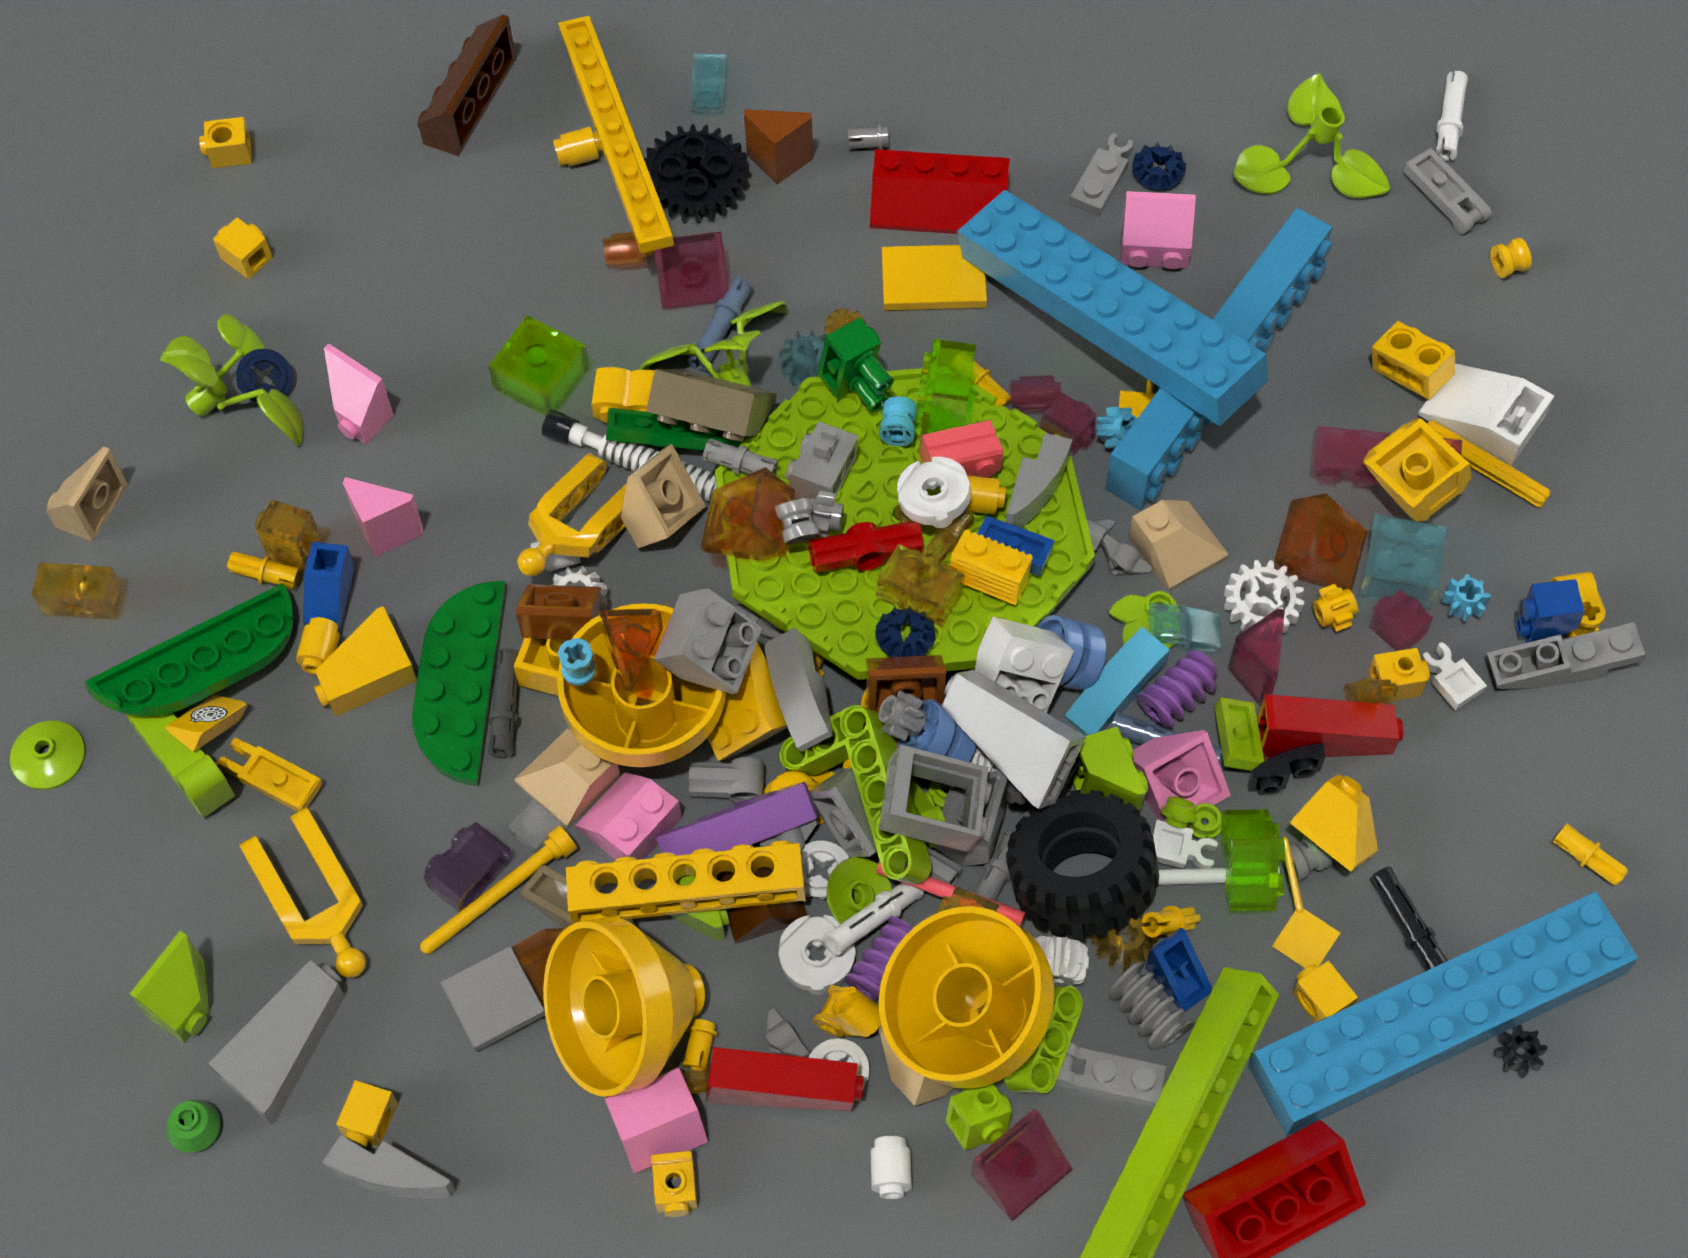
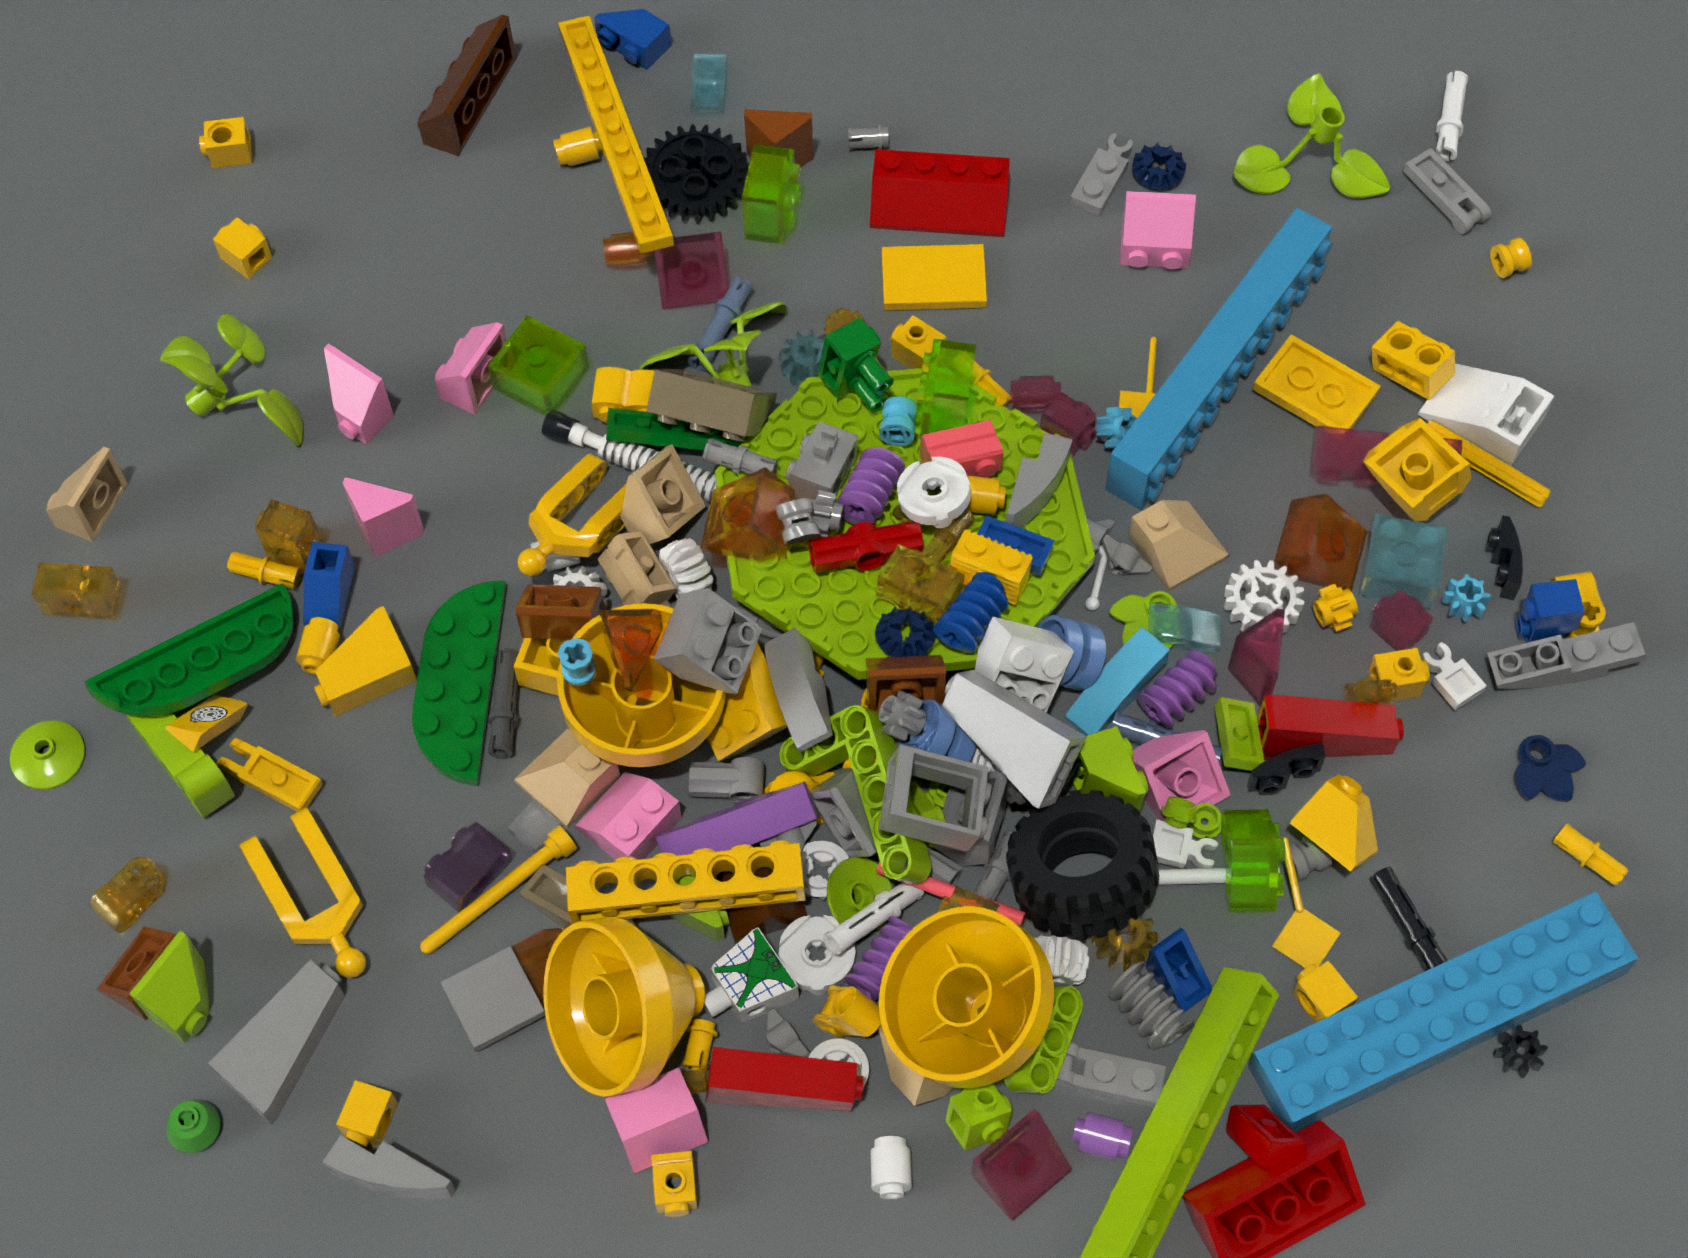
(126, 896): none -> clear yellow piece
(133, 966): none -> dark orange slope
(261, 359): dark blue gear -> none
(466, 375): none -> bright pink slope
(634, 34): none -> blue slope
(636, 570): none -> tan brick
(686, 566): none -> white gear
(750, 980): none -> torso
(770, 194): none -> clear neon green brick
(870, 485): none -> medium lavender piece
(912, 341): none -> yellow brick
(971, 613): none -> blue piece
(1092, 602): none -> white hinge
(1102, 1136): none -> medium lavender brick
(1114, 307): dark azure brick -> none
(1170, 920): yellow axle -> none
(1262, 1135): none -> red slope
(1315, 386): none -> yellow plate
(1508, 555): none -> black slope
(1550, 773): none -> dark blue plate

